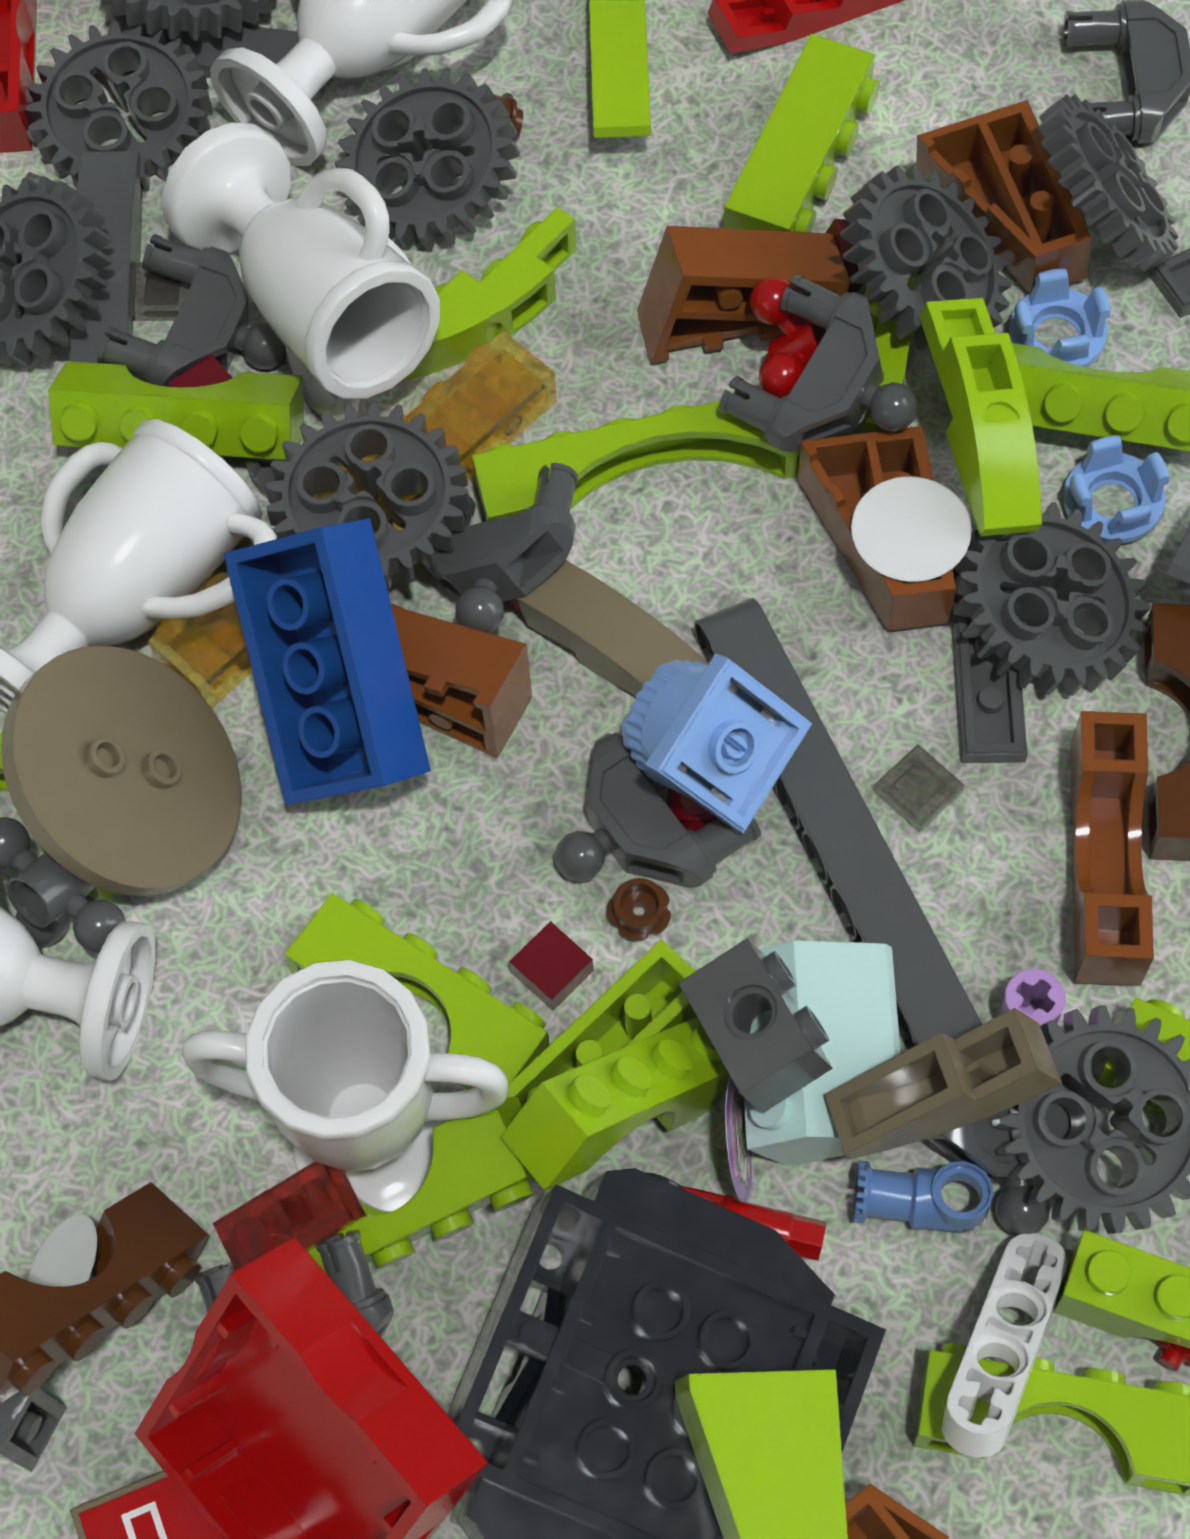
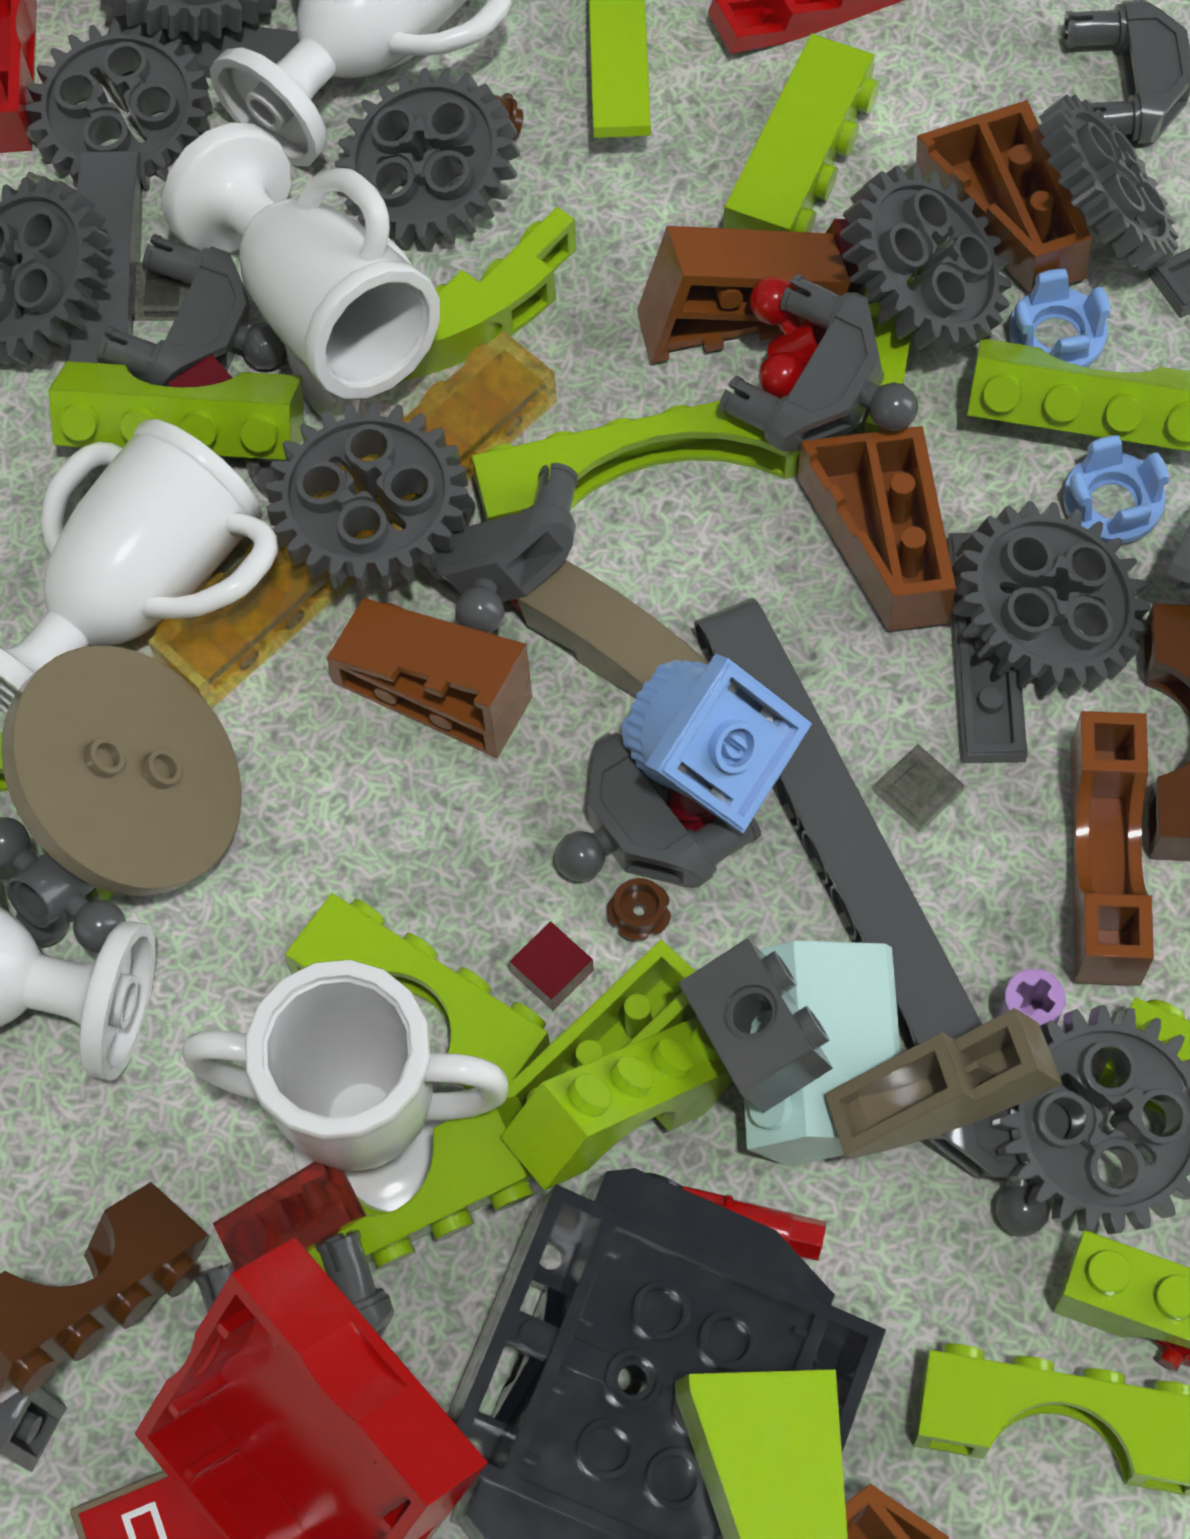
(66, 1254): white sticker -> none
(327, 662): blue brick -> none
(739, 1157): sticker -> none
(911, 529): white sticker -> none
(918, 1196): medium blue connector -> none
(990, 416): lime slope -> none
(1006, 1341): white beam -> none

